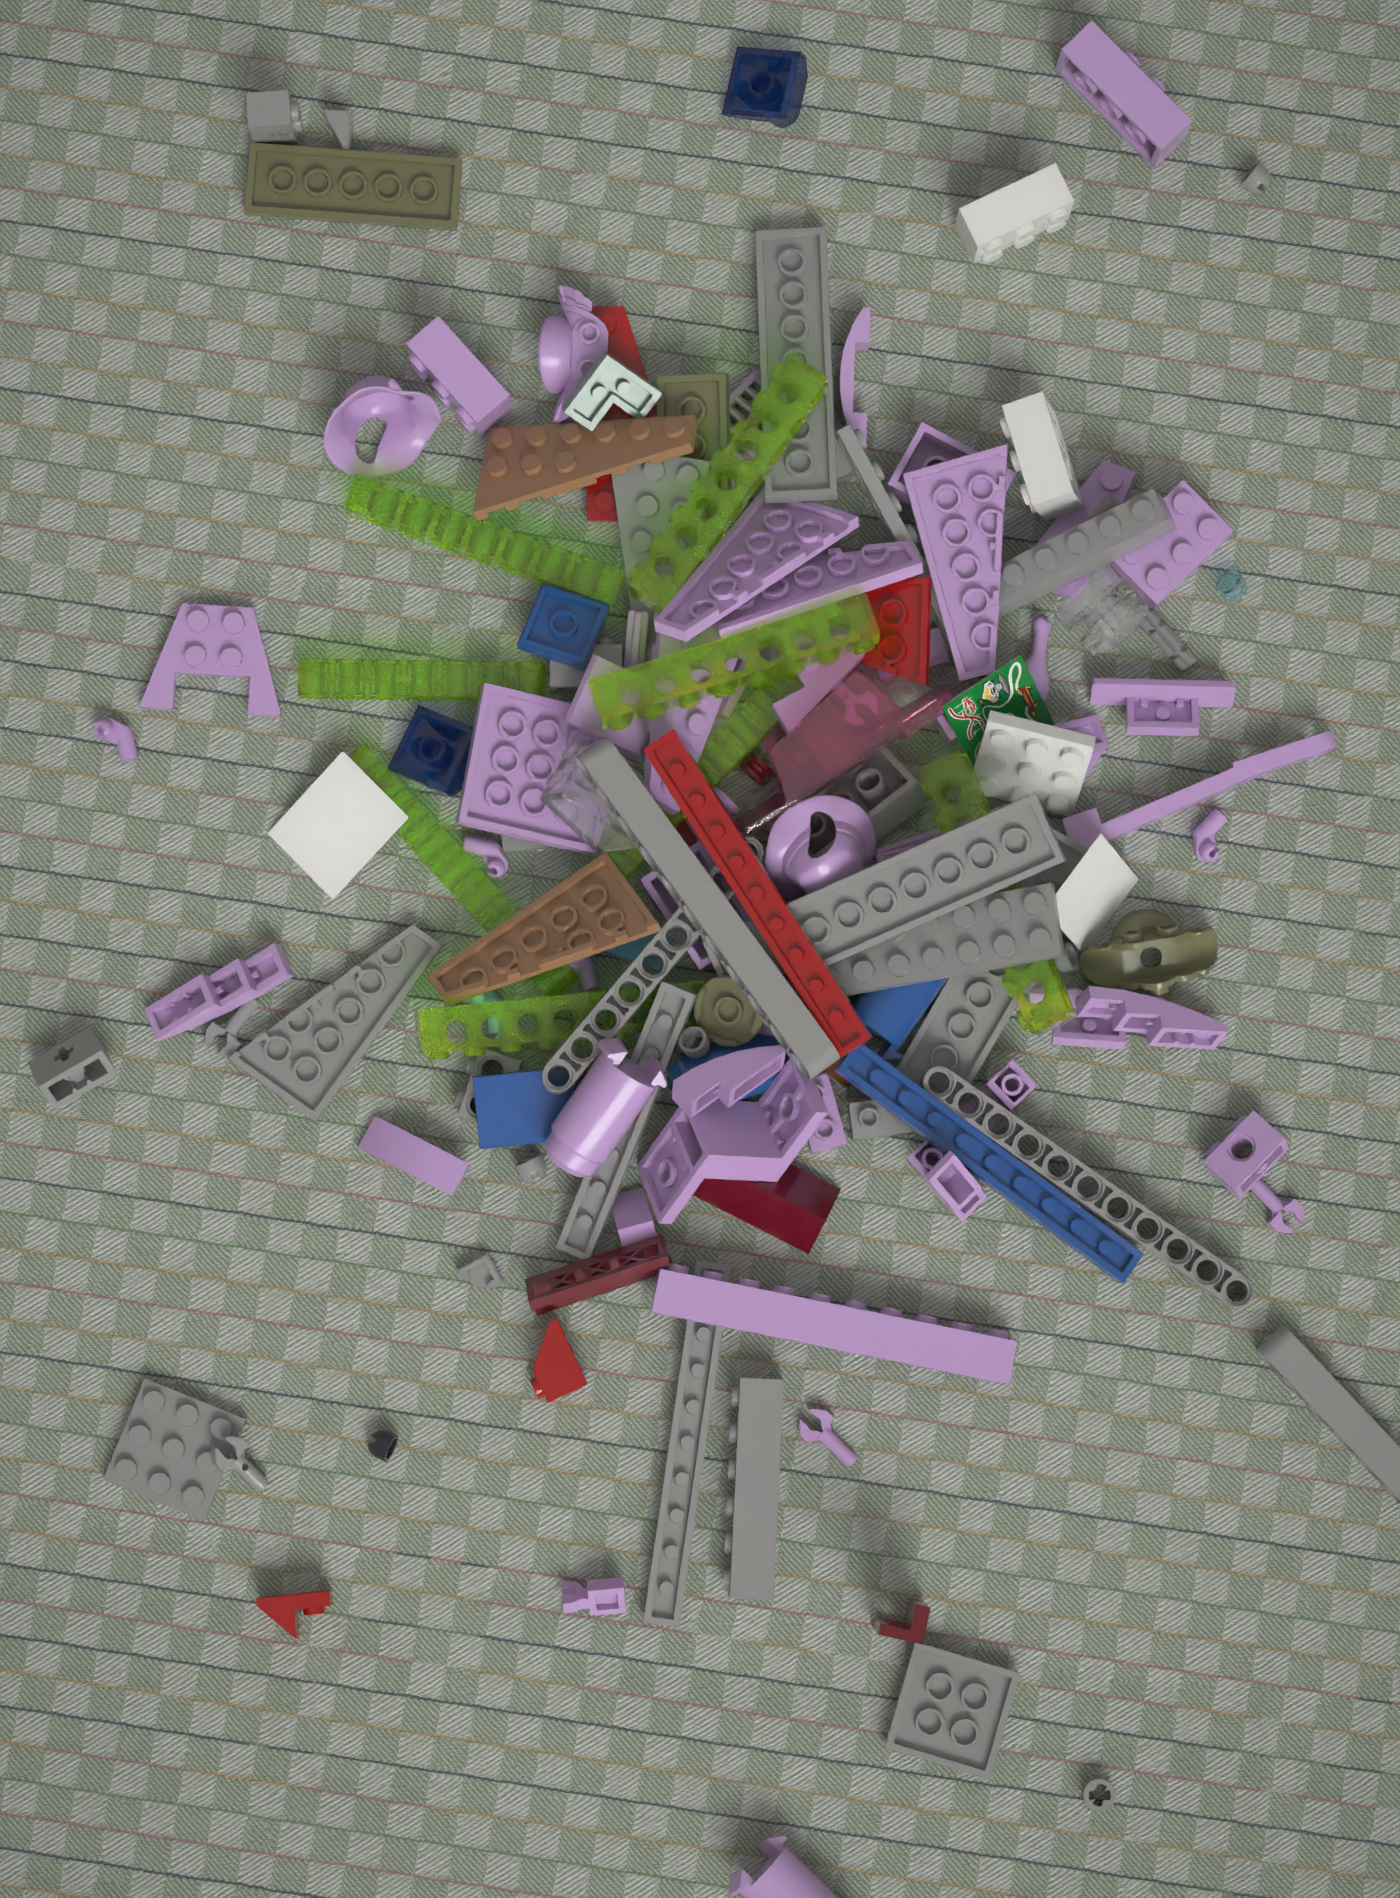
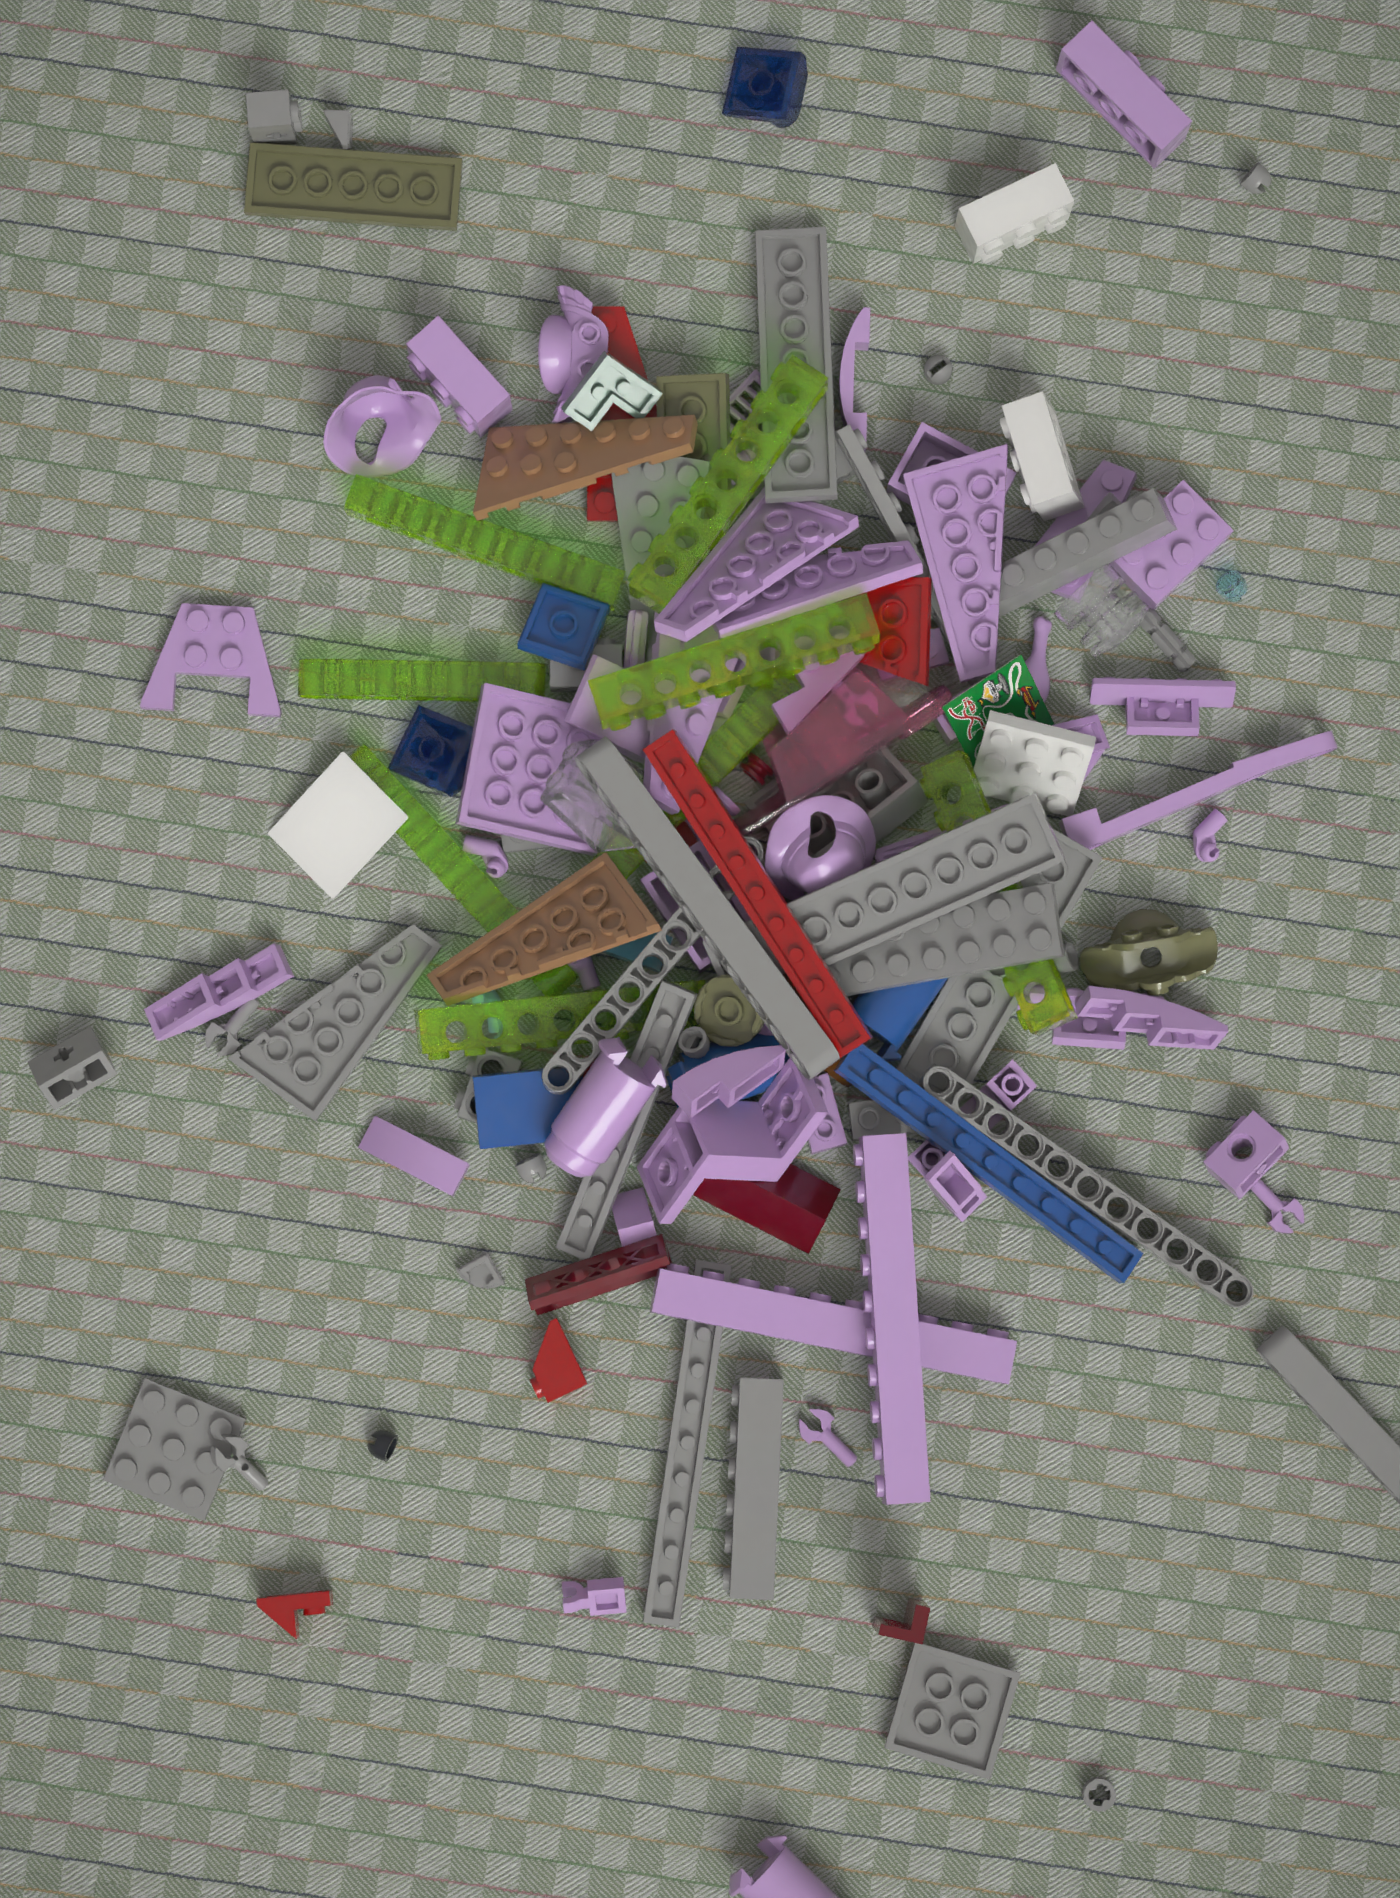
(118, 734): lavender arm -> none
(893, 1319): none -> lavender brick
(943, 374): none -> light grey hinge
(1093, 892): white sticker -> none

